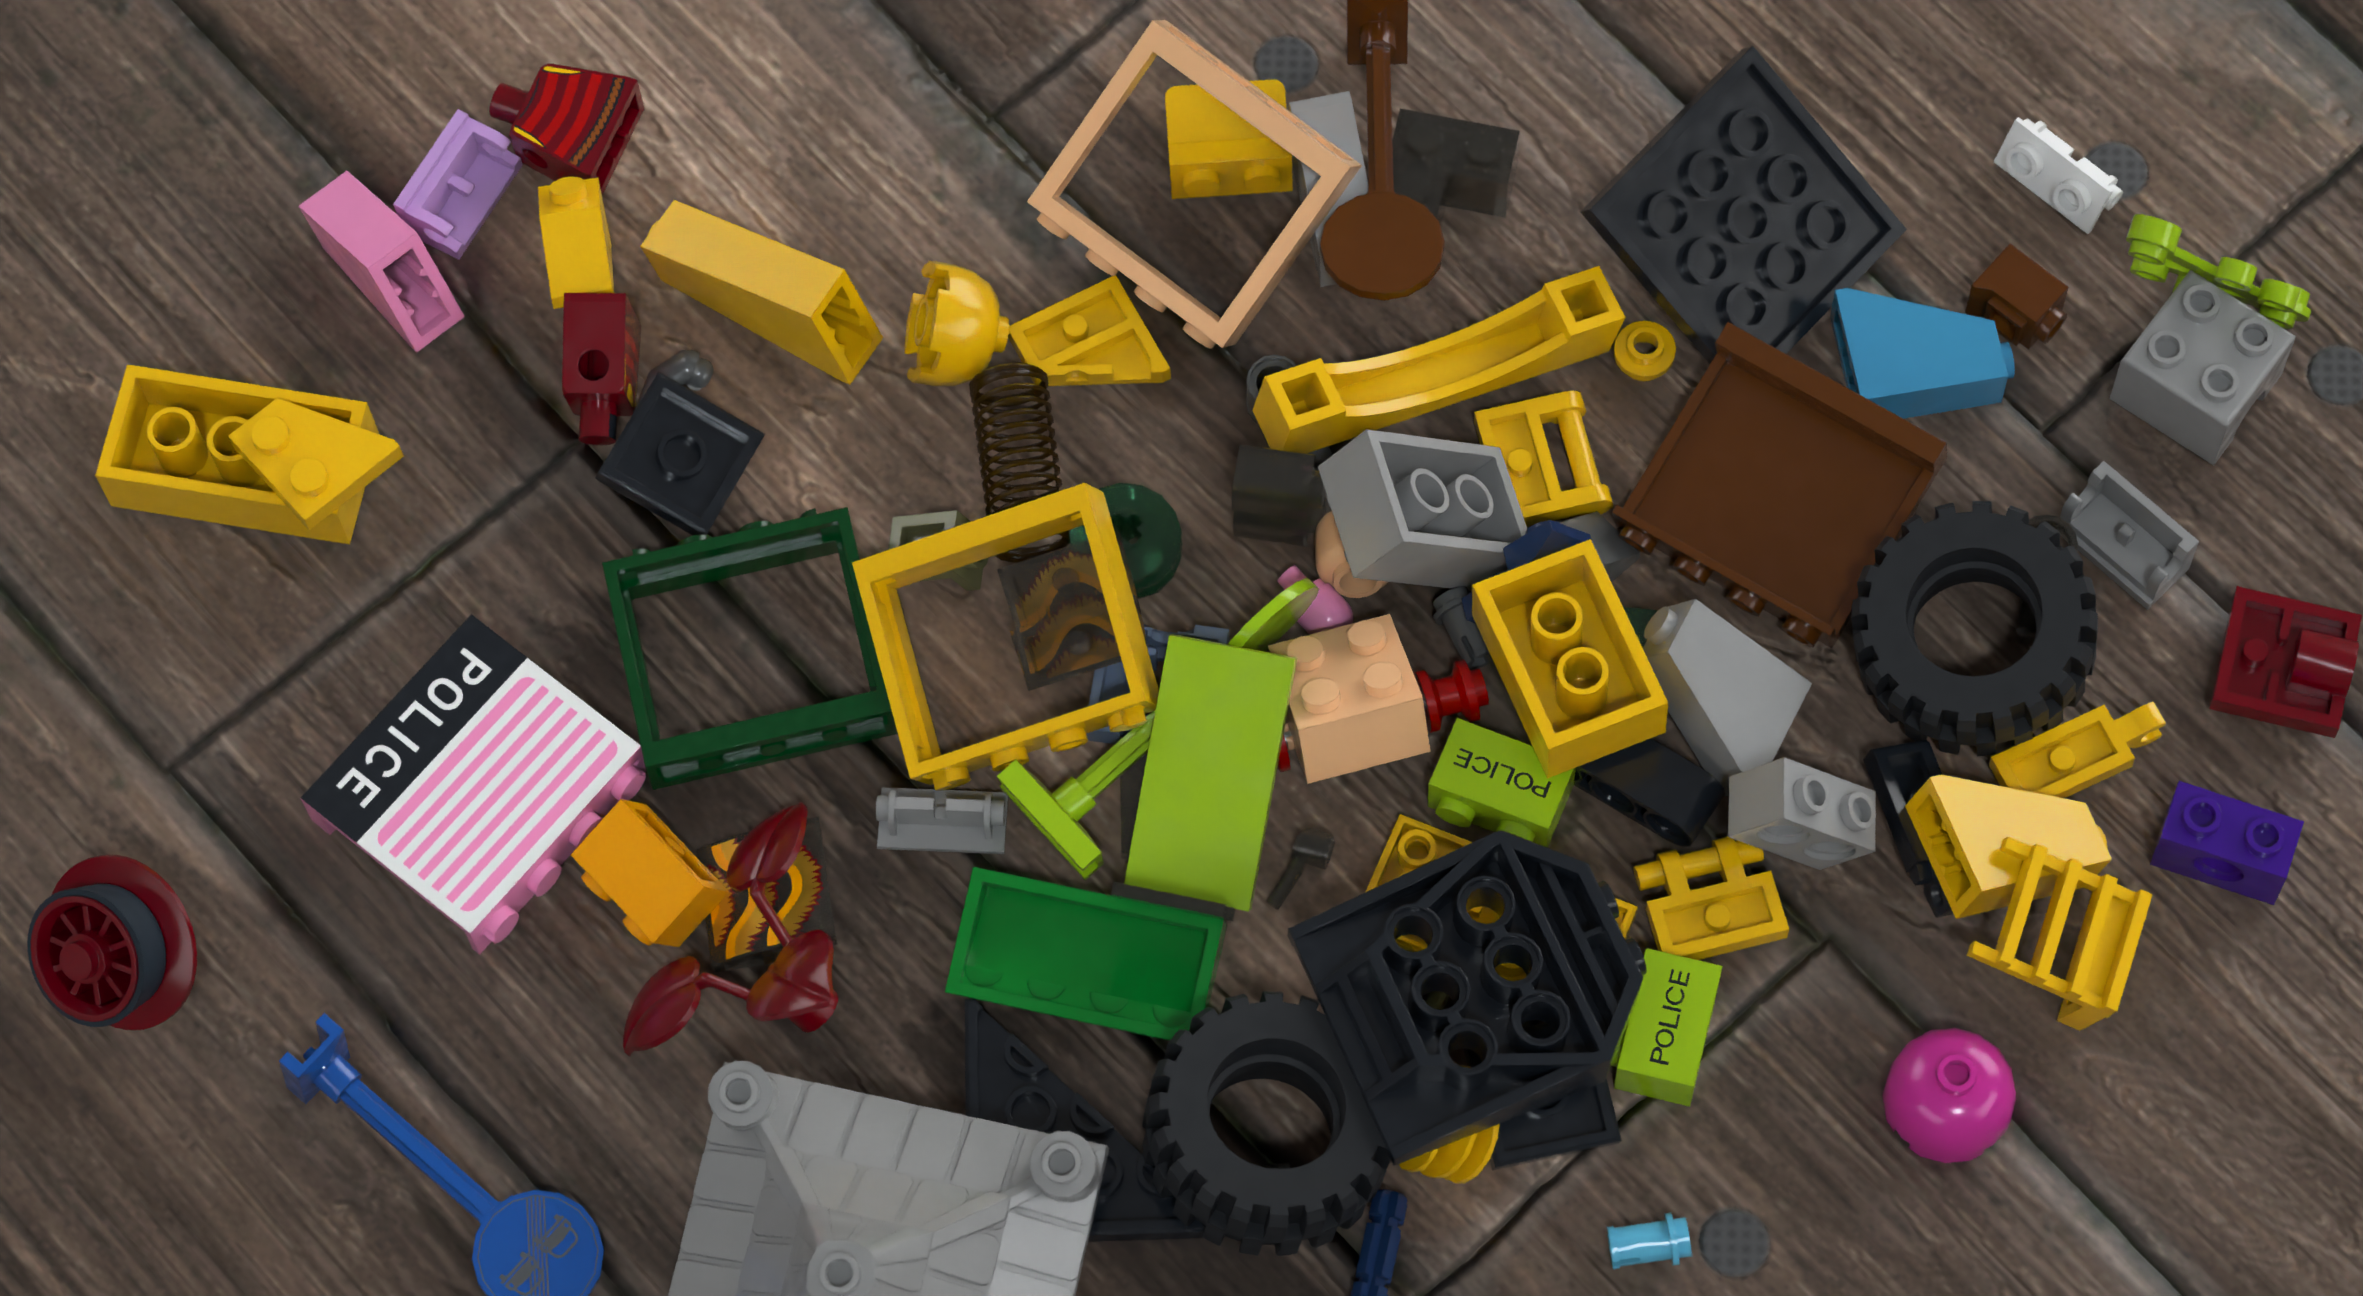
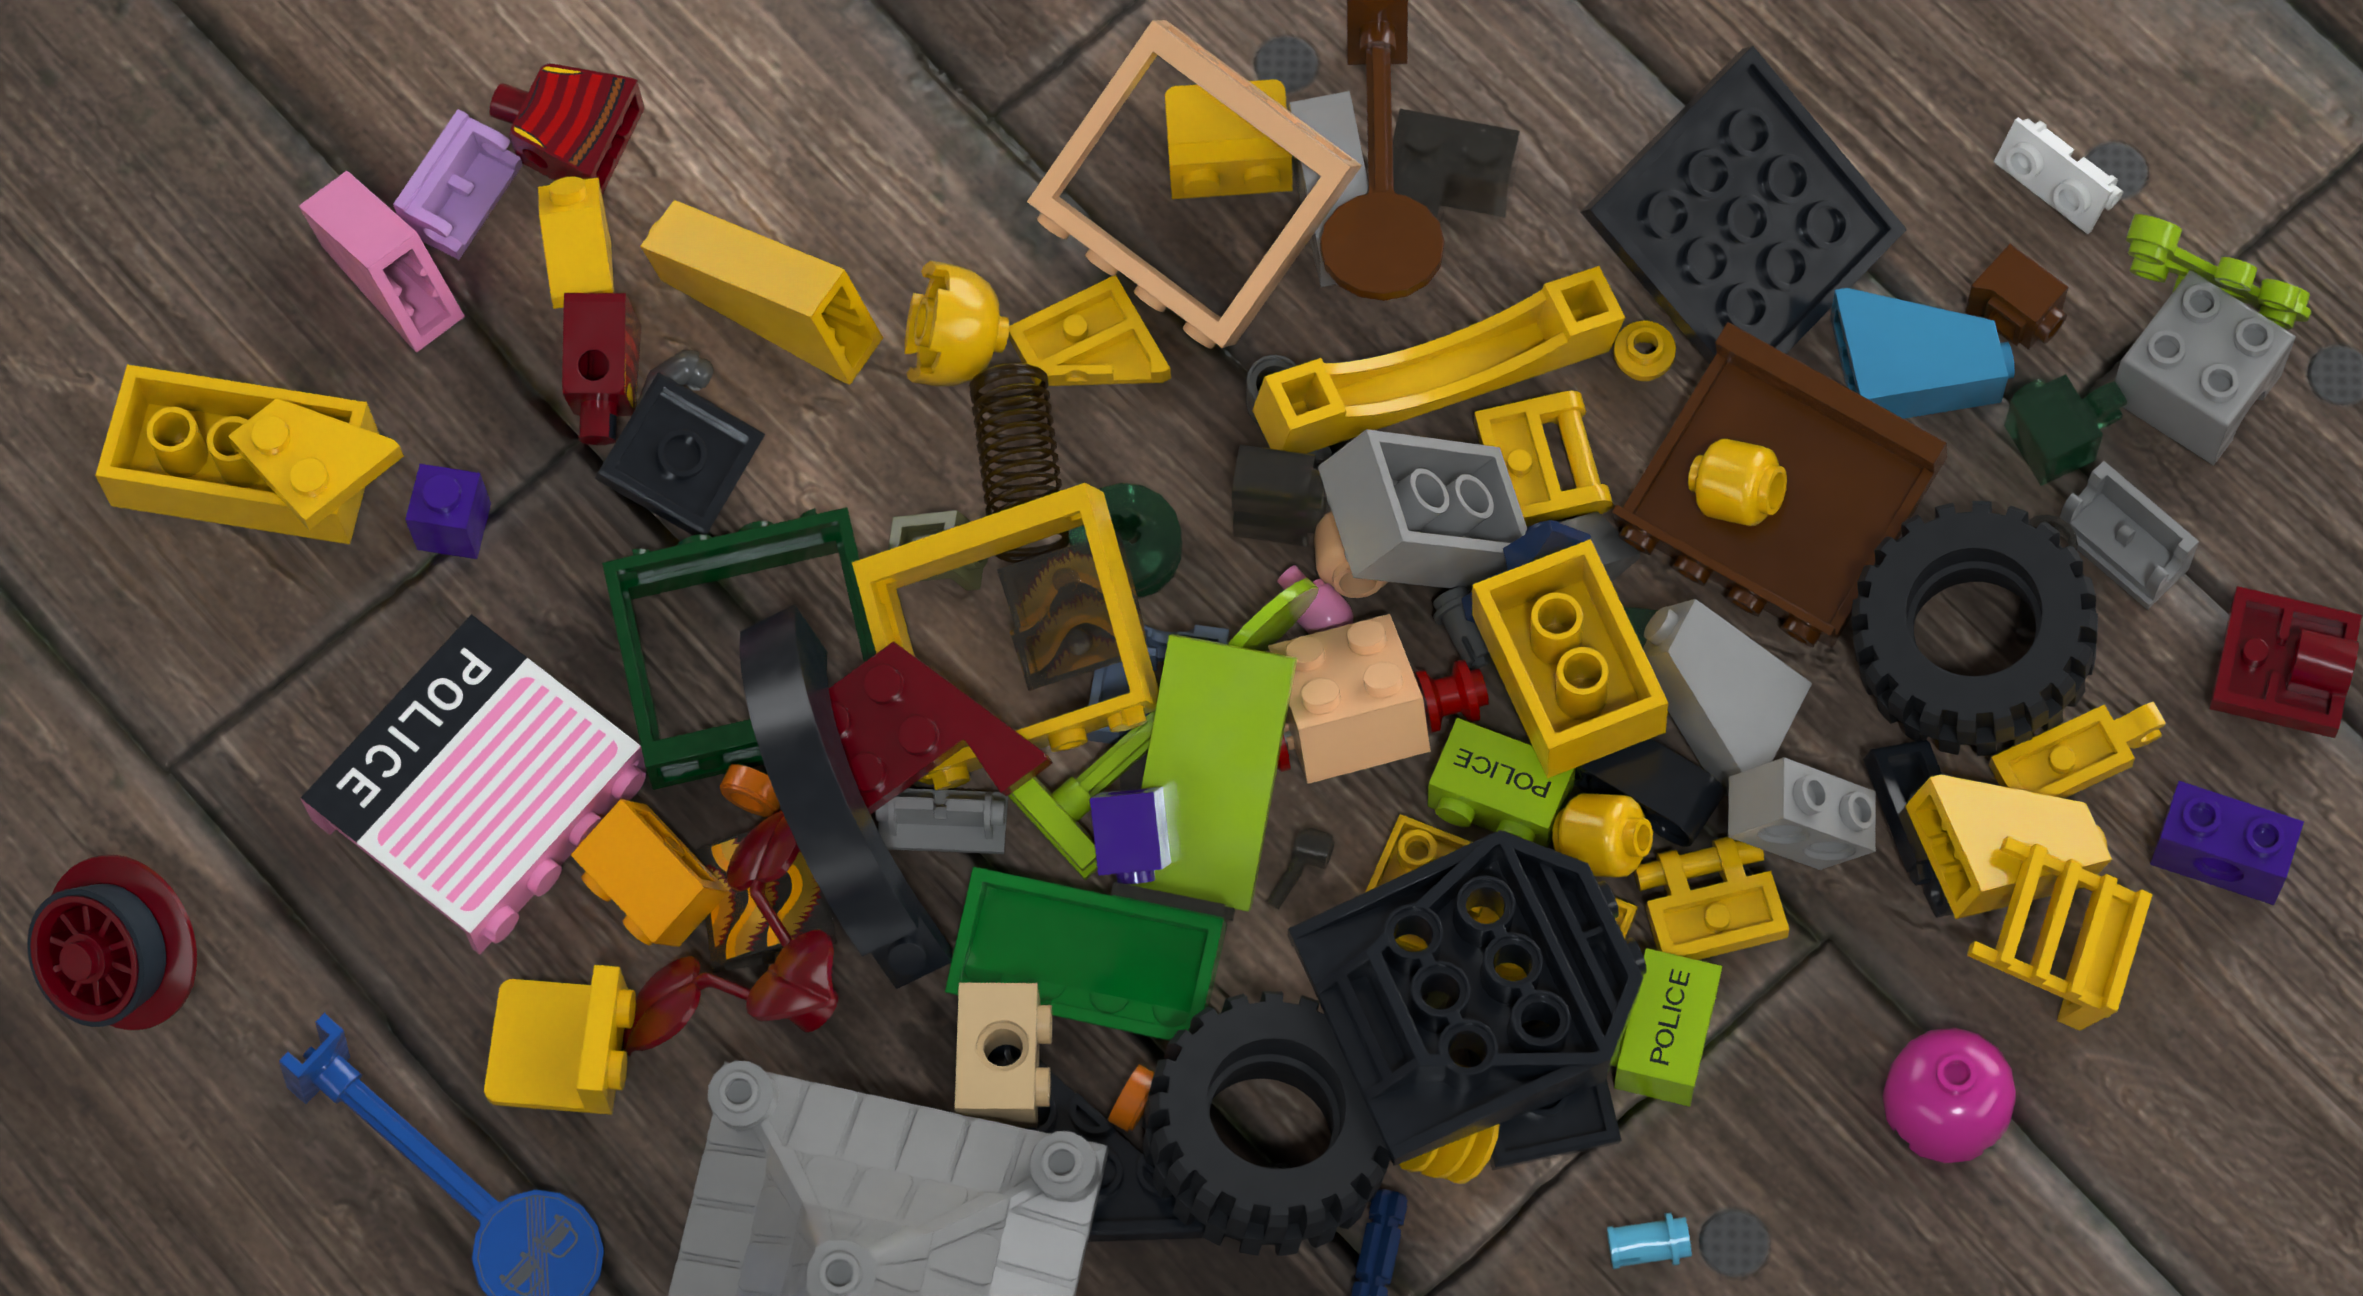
(448, 511): none -> dark purple brick
(560, 1043): none -> yellow bracket
(749, 790): none -> orange tile
(822, 803): none -> black arch
(907, 720): none -> dark red wing
(995, 1017): none -> tan brick
(1130, 834): none -> dark purple brick
(1132, 1099): none -> orange tile
(1603, 832): none -> yellow head
(1738, 482): none -> yellow head
(2057, 427): none -> clear green brick

